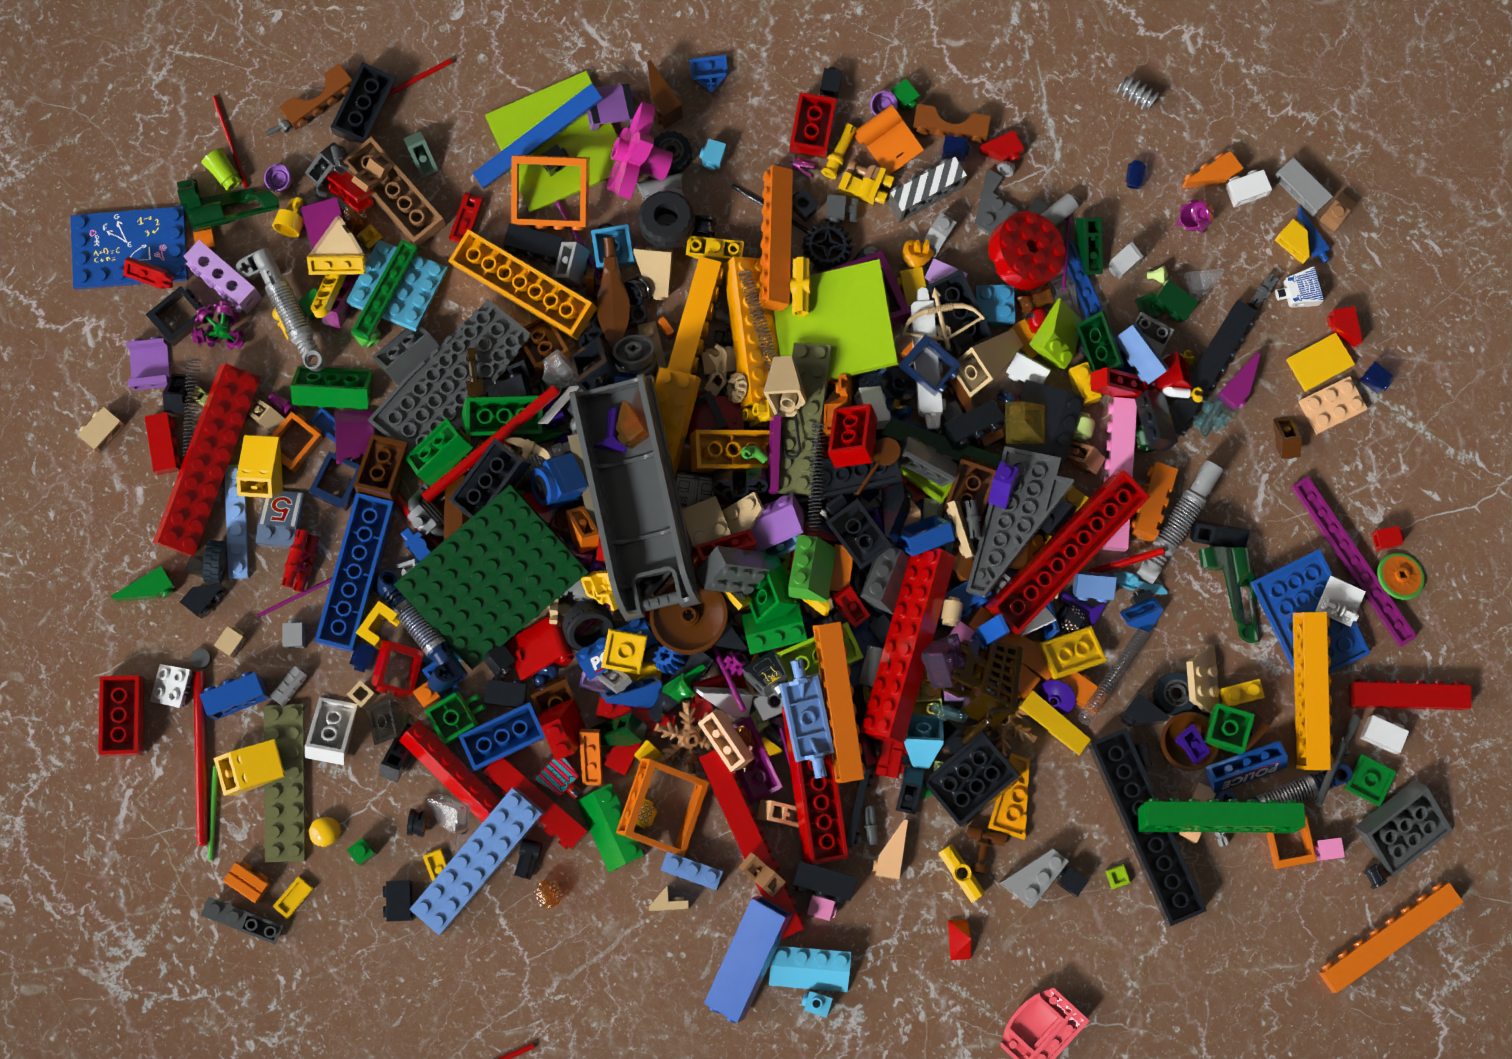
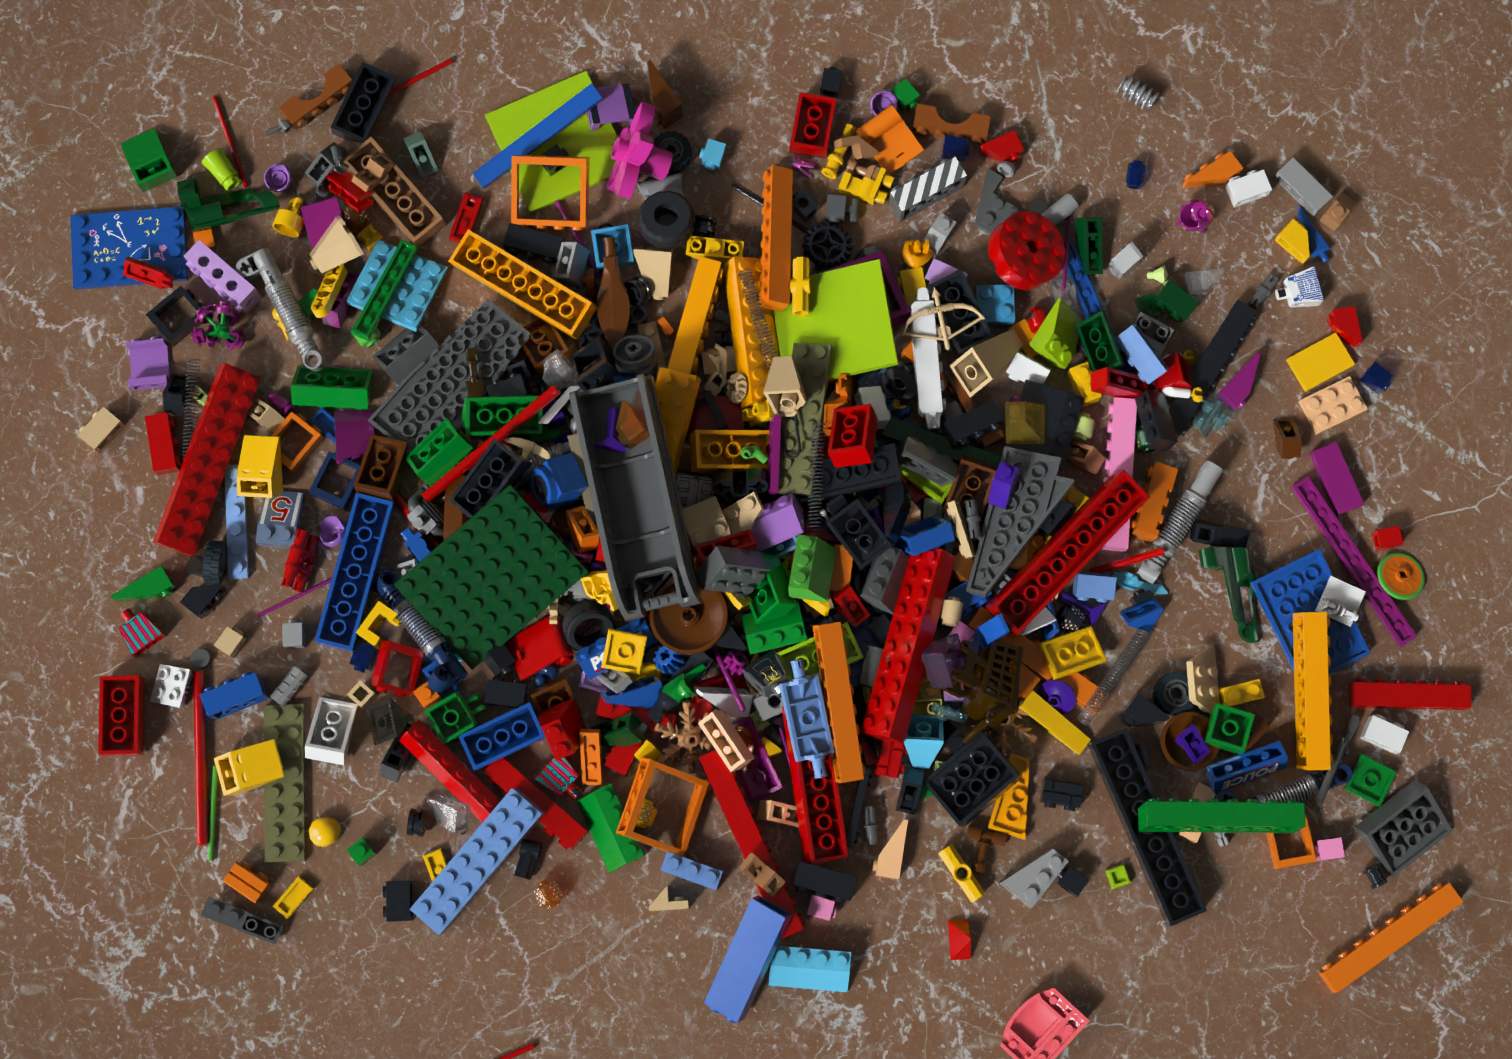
(139, 632): none -> red torso
(148, 160): none -> green slope
(332, 531): none -> medium lavender hair
(336, 264): yellow tile -> none
(709, 71): blue slope -> none
(816, 1003): medium azure brick -> none
(860, 148): none -> medium nougat slope
(885, 453): reddish brown piece -> none
(927, 342): dark blue window -> none
(1005, 396): dark blue axle -> none
(1036, 298): reddish brown animal -> none
(1061, 794): none -> black brick
(1336, 479): none -> magenta piece

